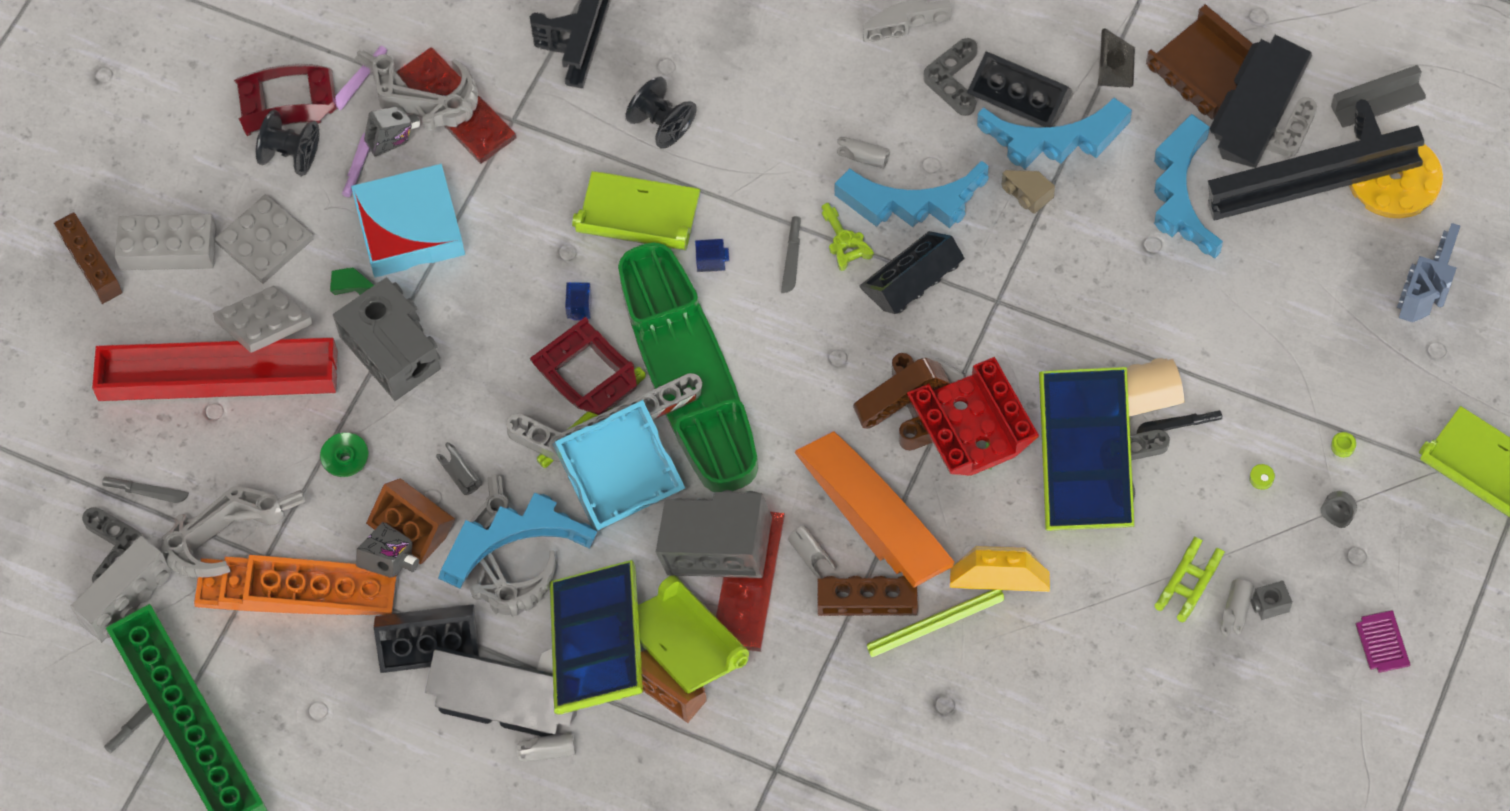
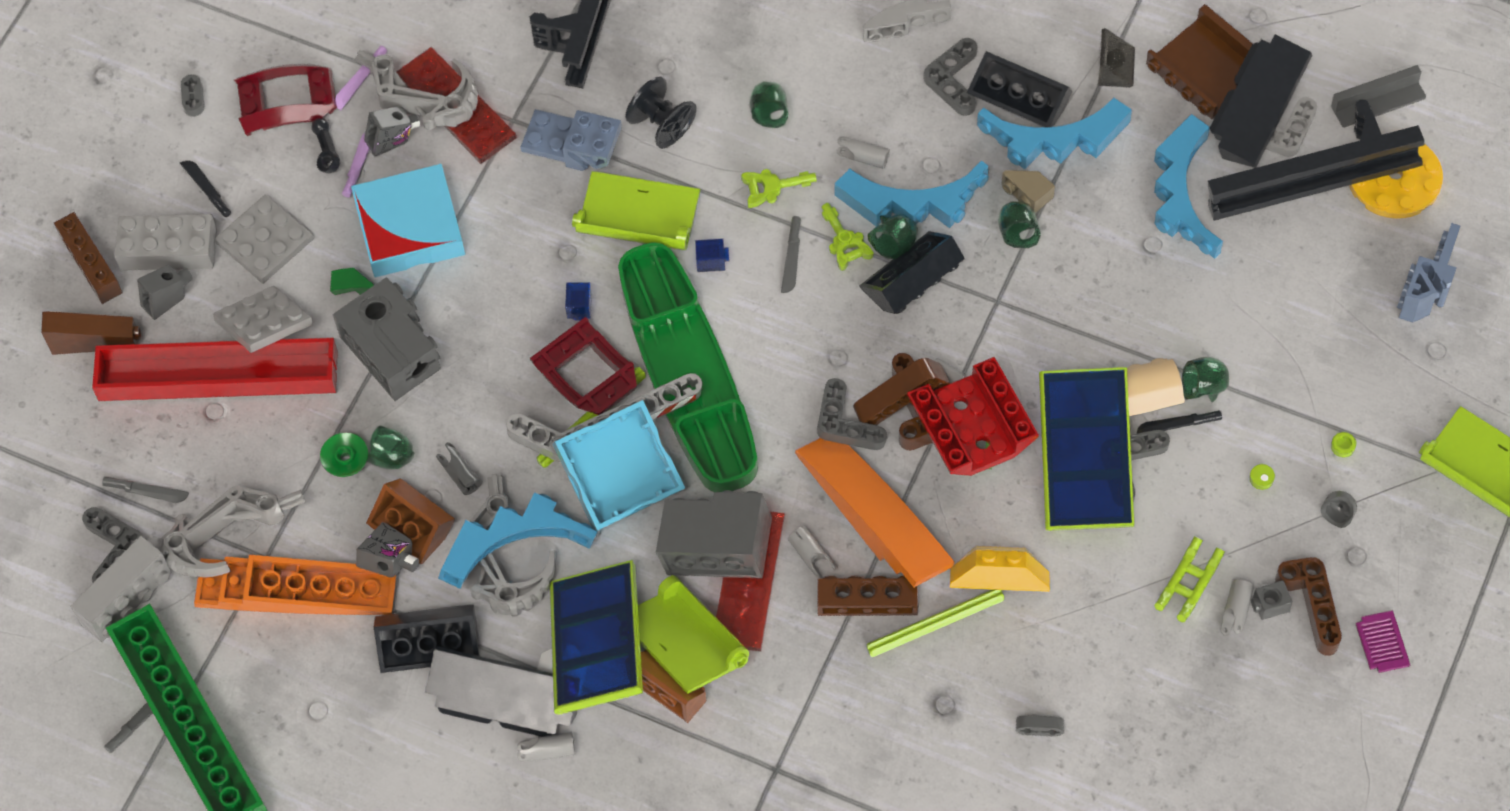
(83, 332): none -> reddish brown slope
(162, 290): none -> dark grey torso
(187, 96): none -> dark grey beam
(201, 180): none -> black piece
(300, 146): black piece -> none
(321, 128): none -> black piece
(389, 449): none -> clear green piece
(576, 140): none -> sand blue piece
(765, 100): none -> clear green piece
(772, 185): none -> lime piece
(840, 425): none -> dark grey beam
(896, 238): none -> clear green piece
(1016, 218): none -> clear green piece
(1039, 725): none -> dark grey beam
(1205, 375): none -> clear green piece
(1314, 605): none -> reddish brown beam

